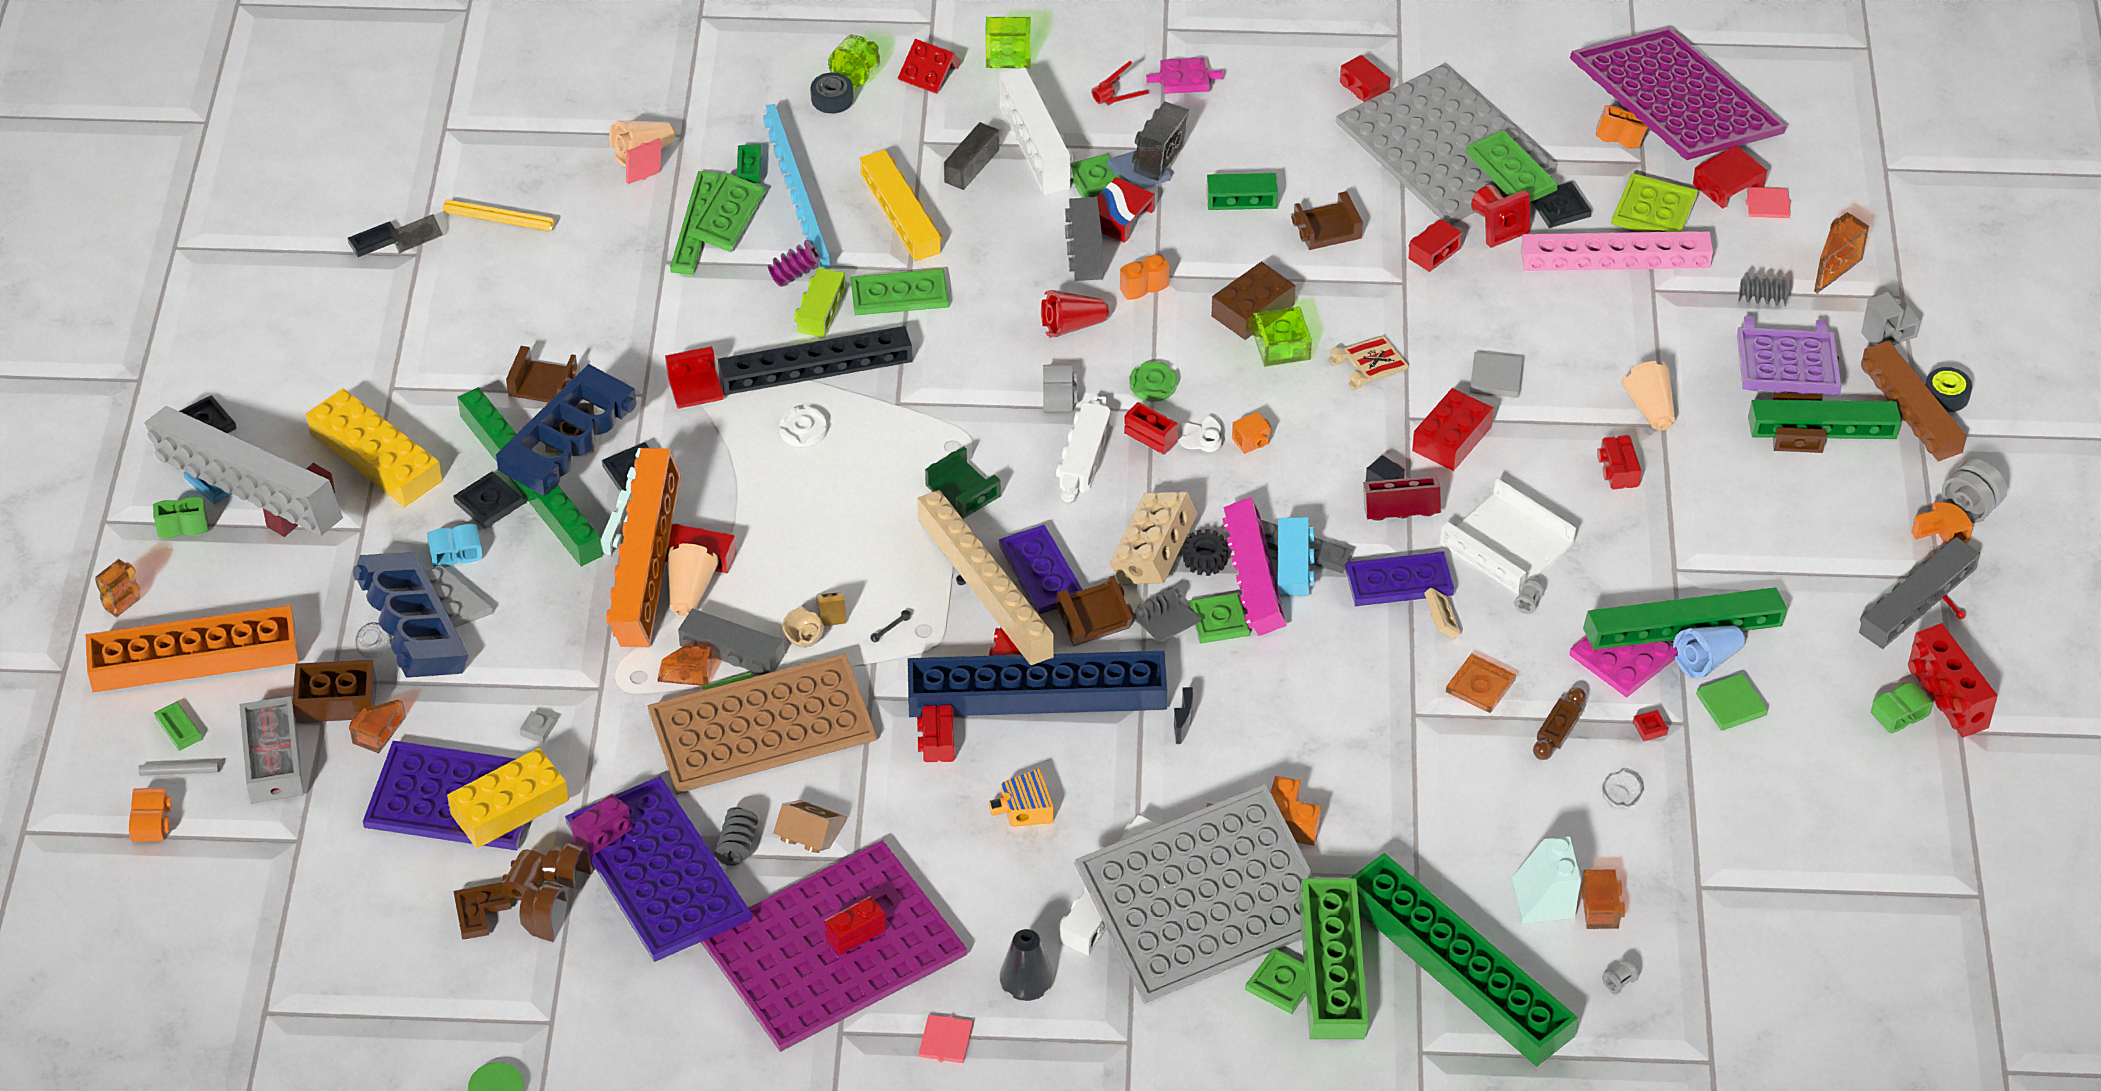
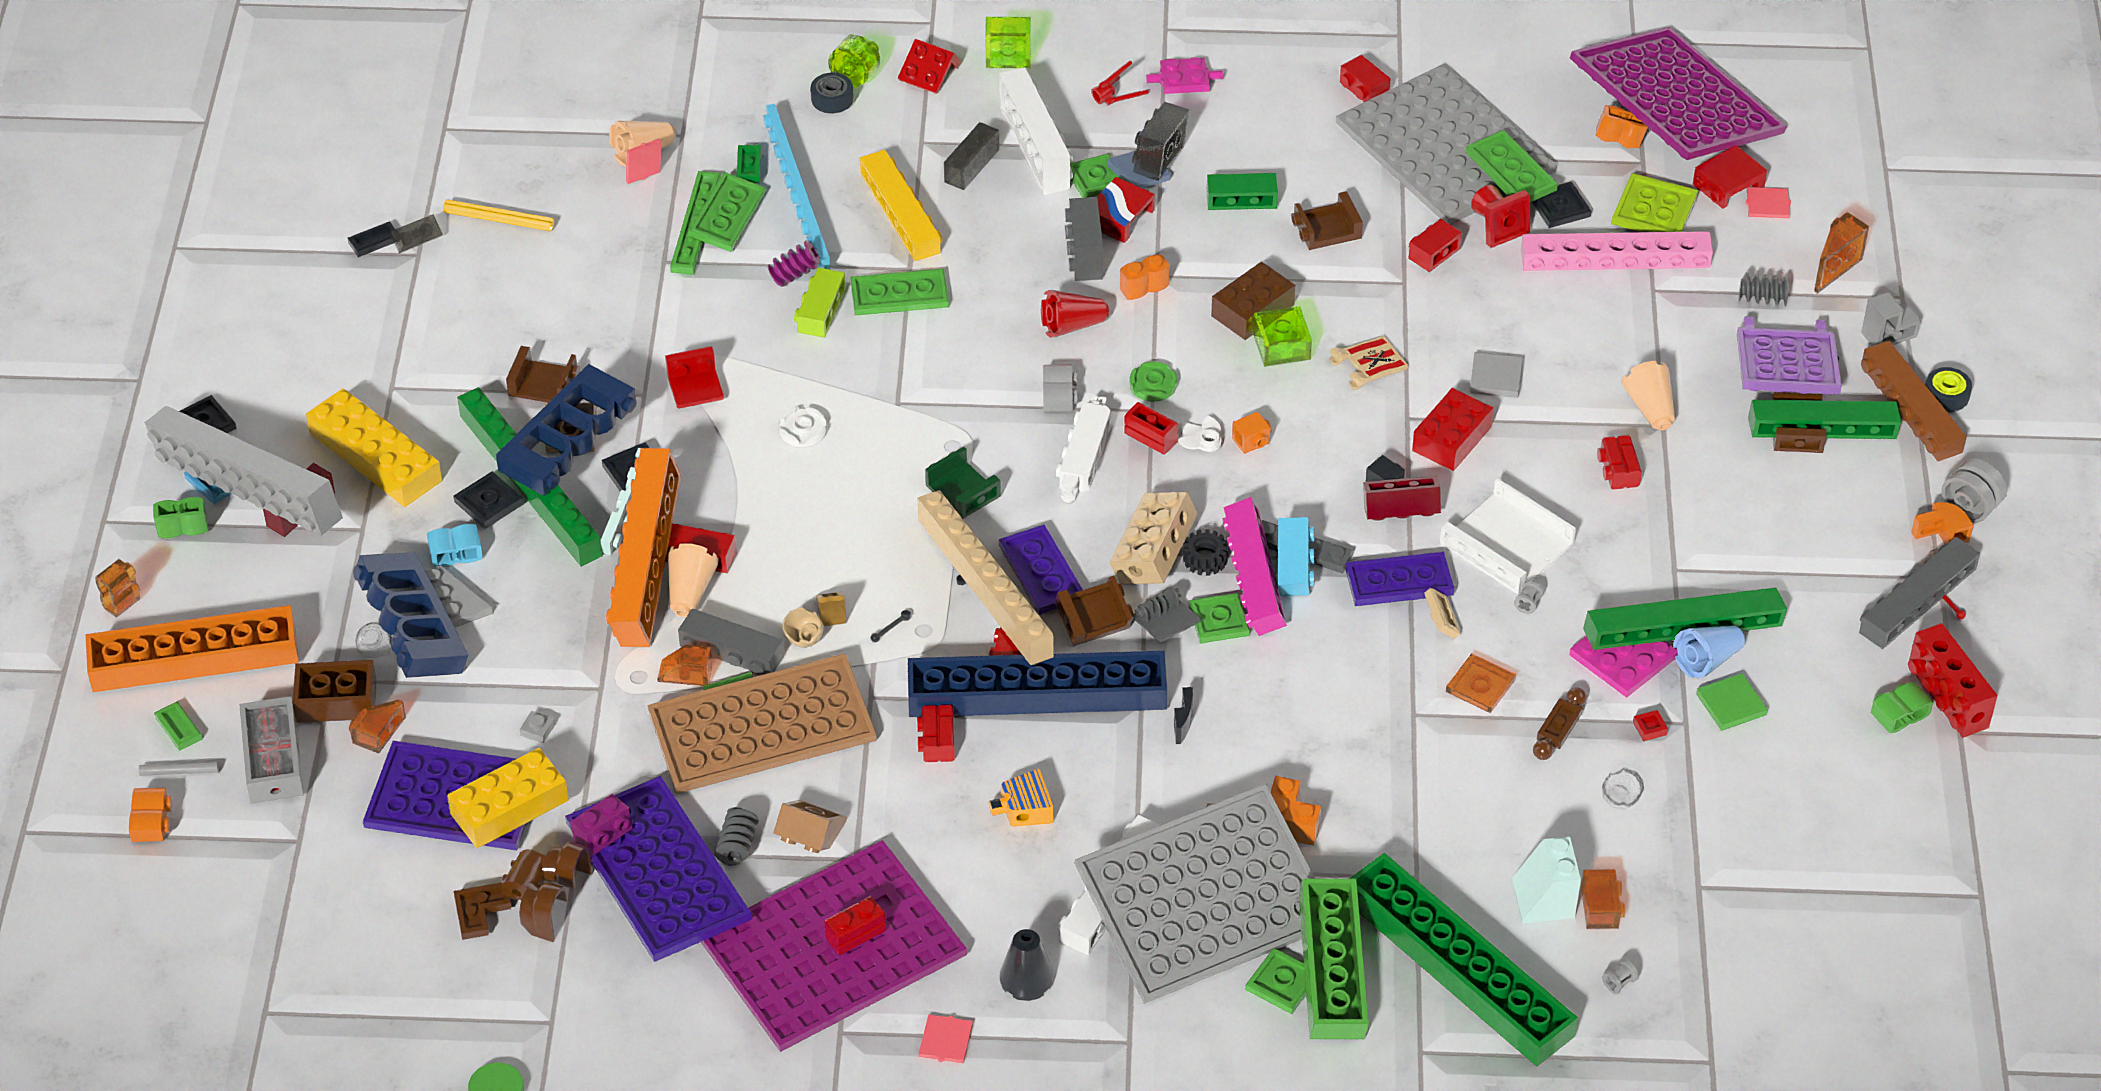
(815, 360): black brick -> none

